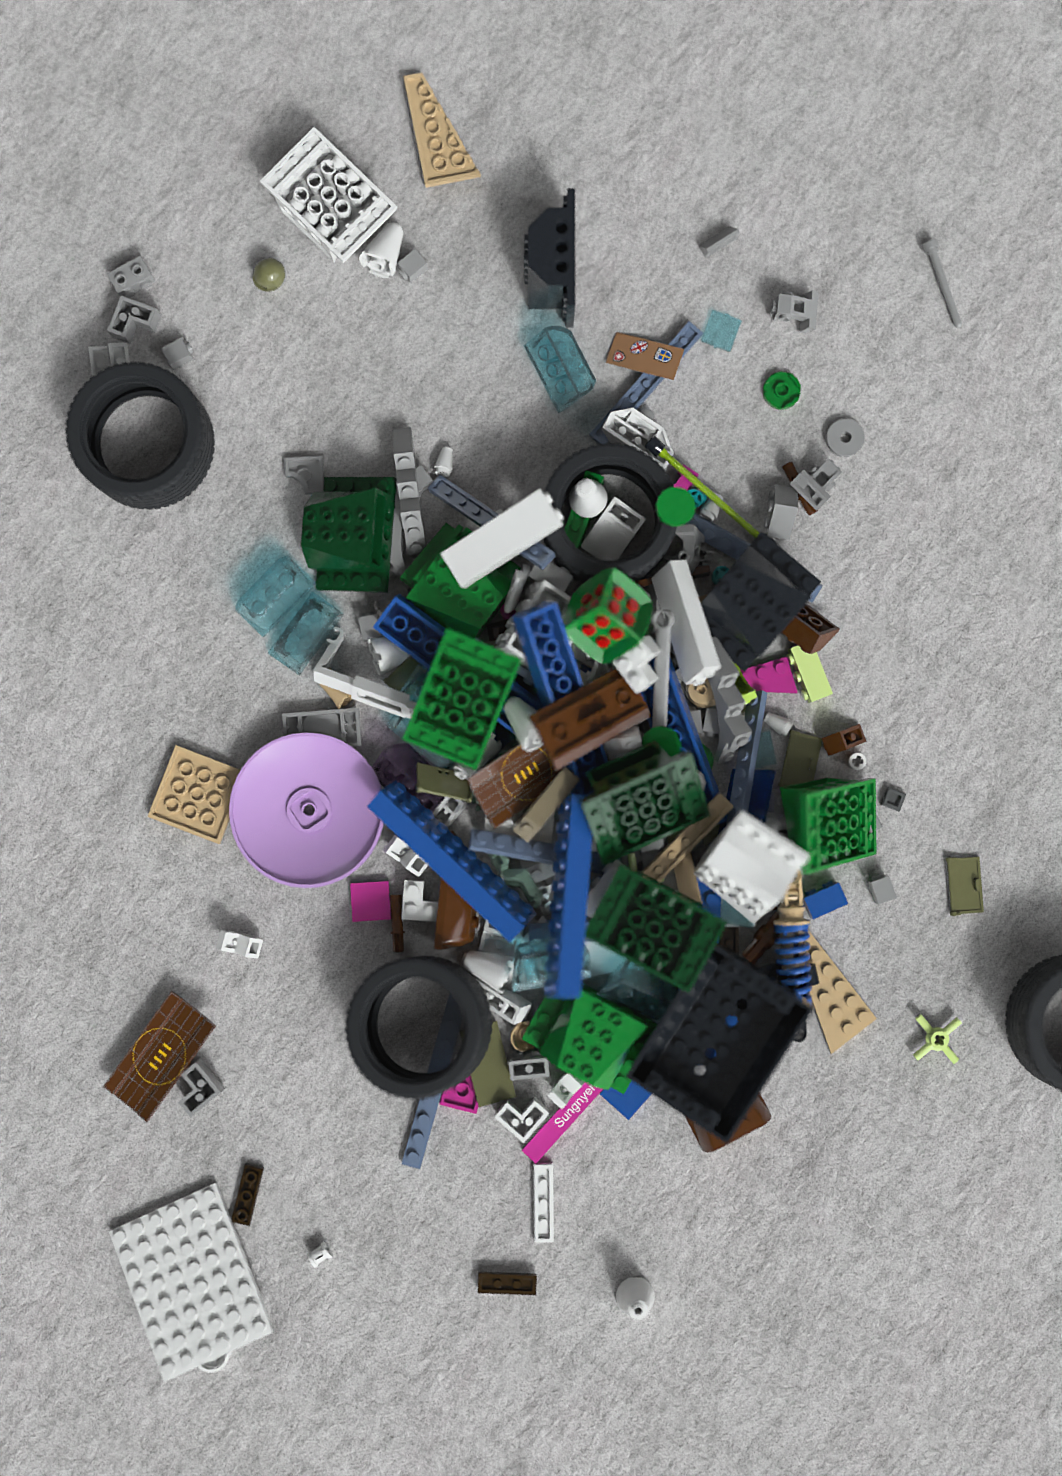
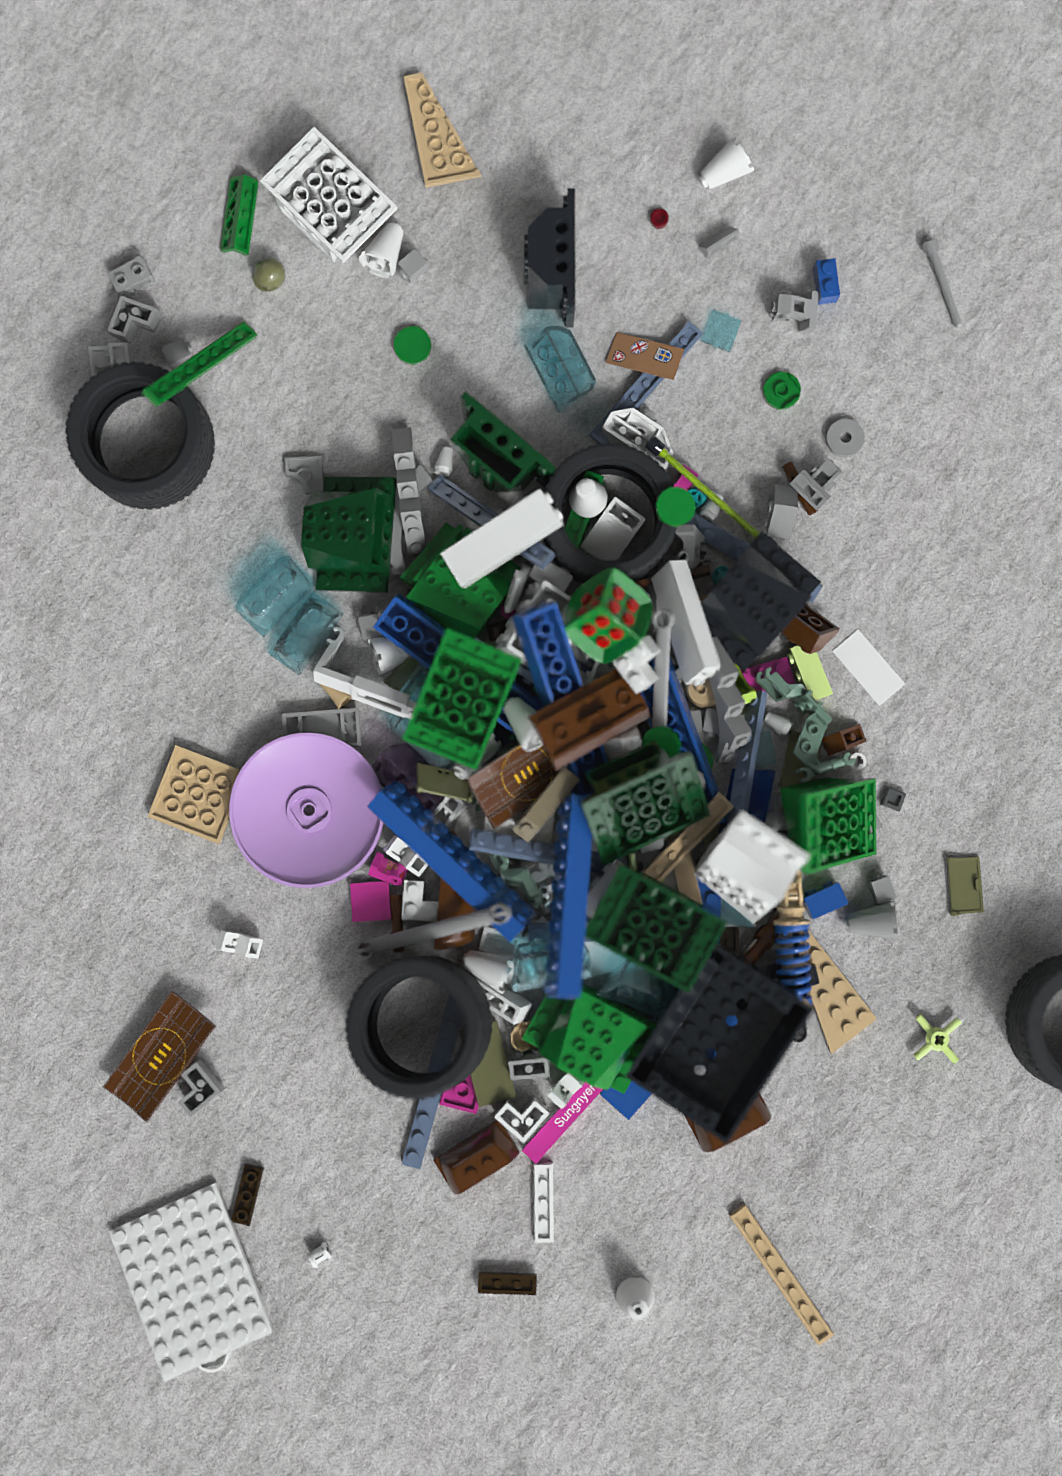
(199, 364): none -> green tile
(241, 214): none -> green fence
(387, 870): none -> dark pink leg
(412, 345): none -> green tile
(434, 930): none -> light grey piece
(477, 1157): none -> reddish brown windscreen
(496, 451): none -> dark green wedge
(659, 218): none -> dark red tile
(726, 165): none -> white cone
(781, 1274): none -> tan tile
(813, 727): none -> sand green piece
(826, 281): none -> blue brick
(868, 667): none -> white sticker
(874, 921): none -> light grey cone

